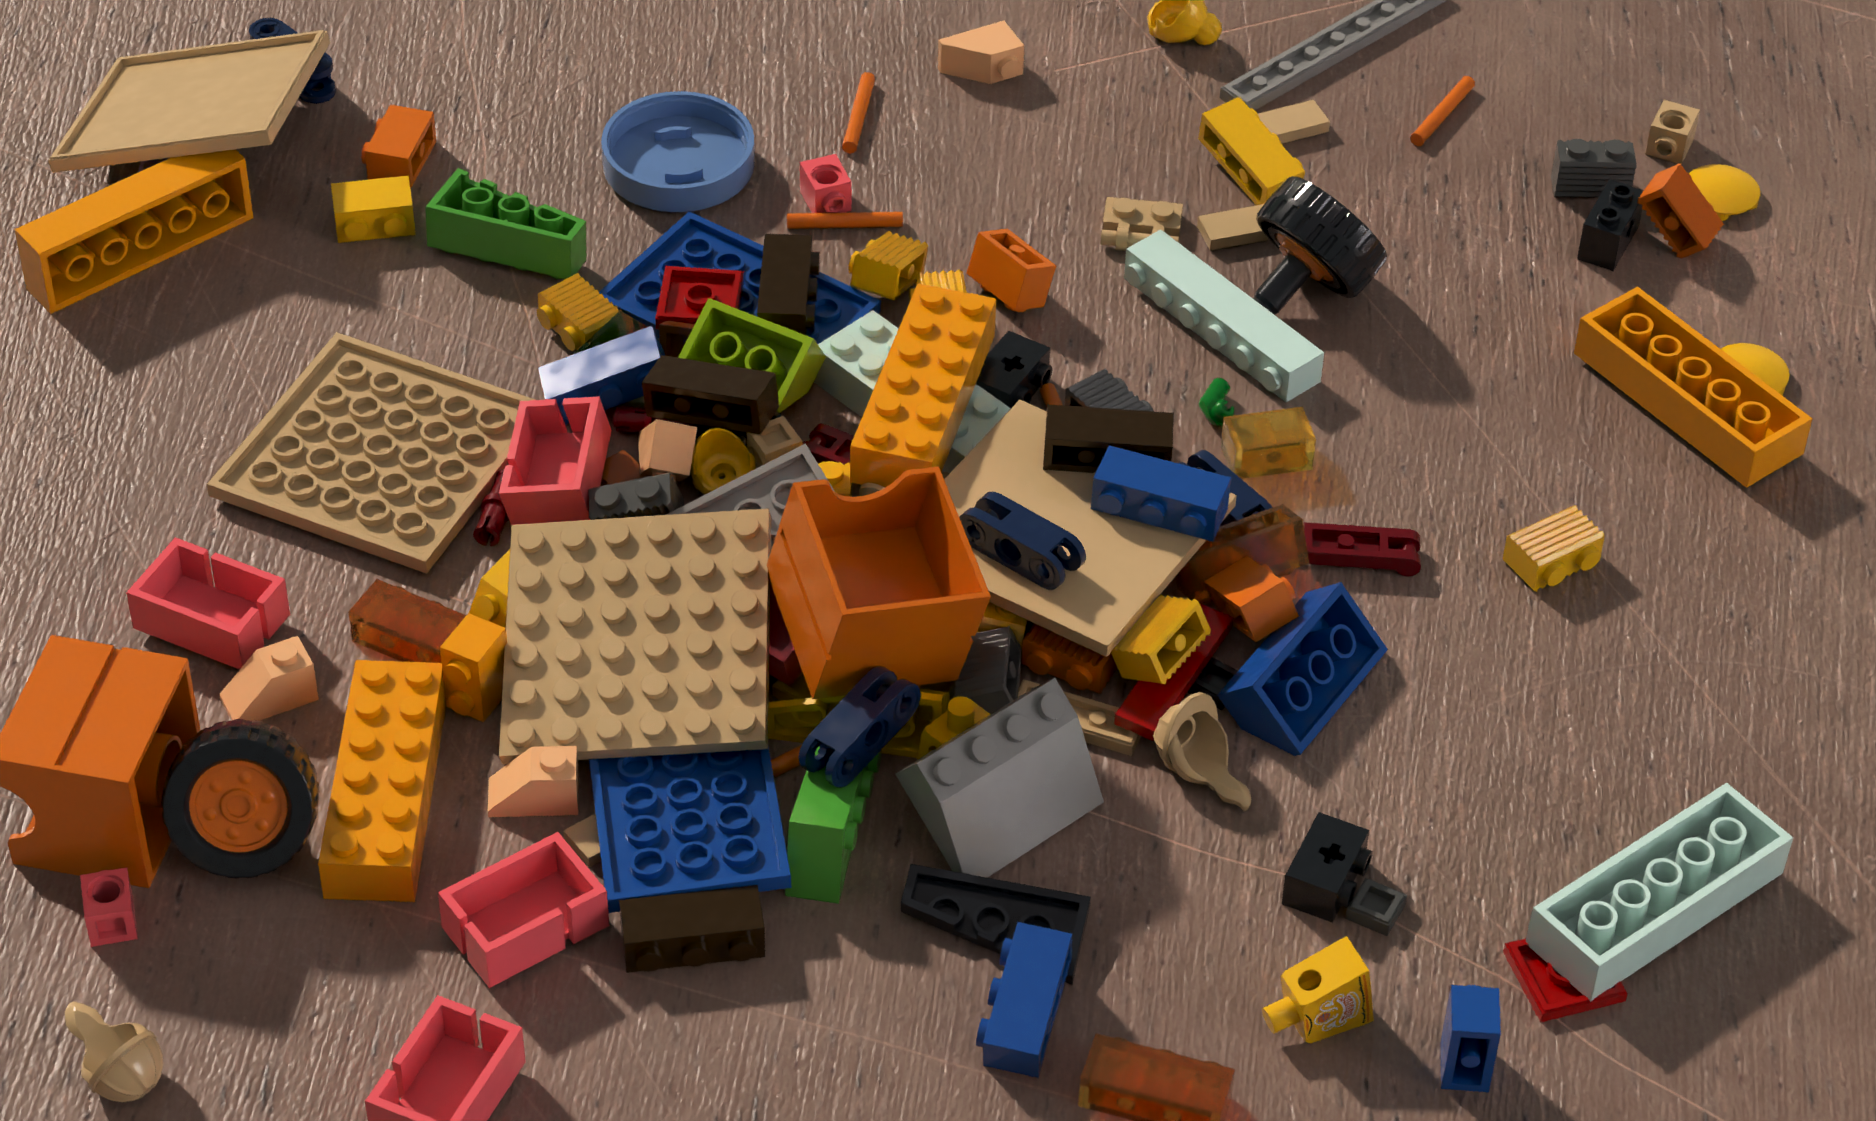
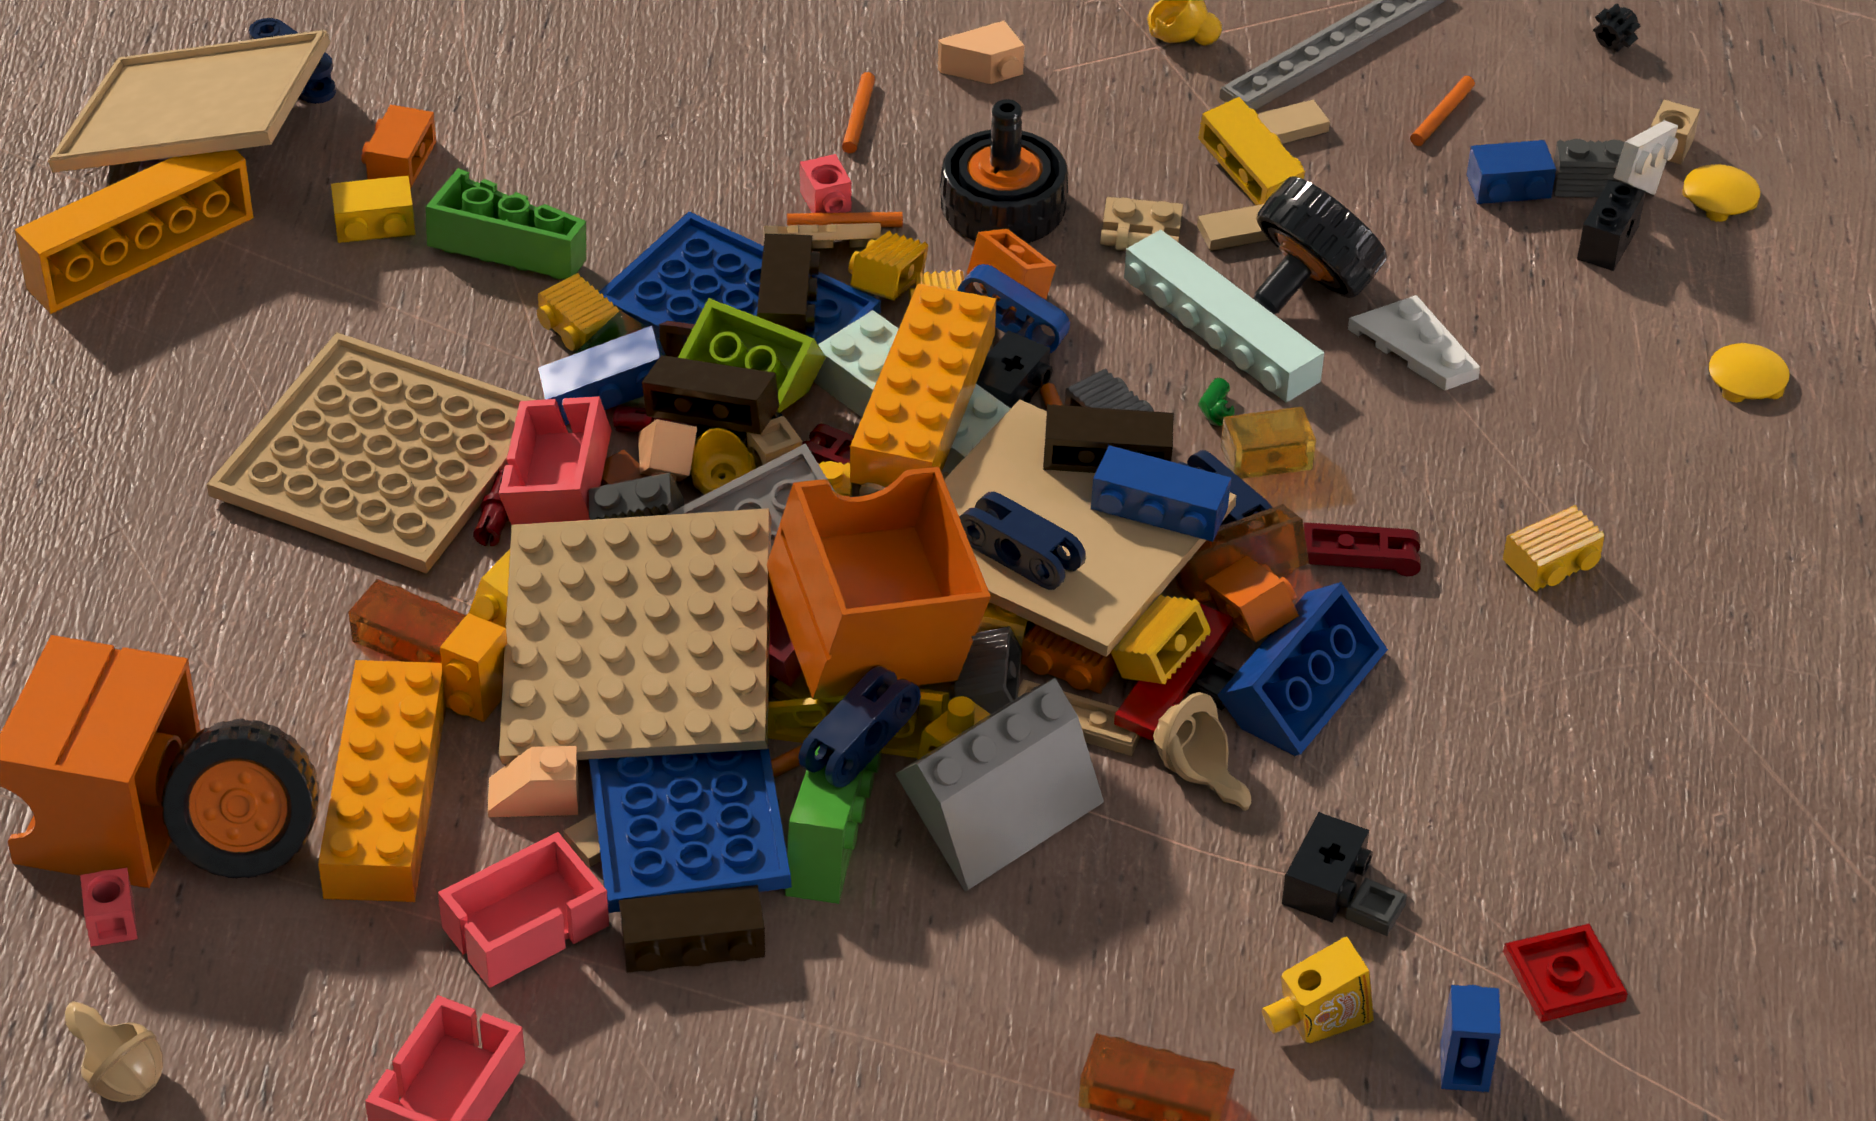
(220, 622): coral piece -> none
(271, 682): light nougat slope -> none
(678, 151): medium blue brick -> none
(688, 289): red tile -> none
(824, 235): none -> tan wing
(989, 908): black wing -> none
(1004, 180): none -> black wheel
(1024, 300): none -> blue beam
(1025, 999): blue brick -> none
(1419, 338): none -> white wing
(1511, 171): none -> blue brick
(1616, 27): none -> black gear
(1646, 156): none -> white wing
(1658, 891): light aqua brick -> none
(1680, 211): orange brick -> none
(1692, 386): light orange brick -> none

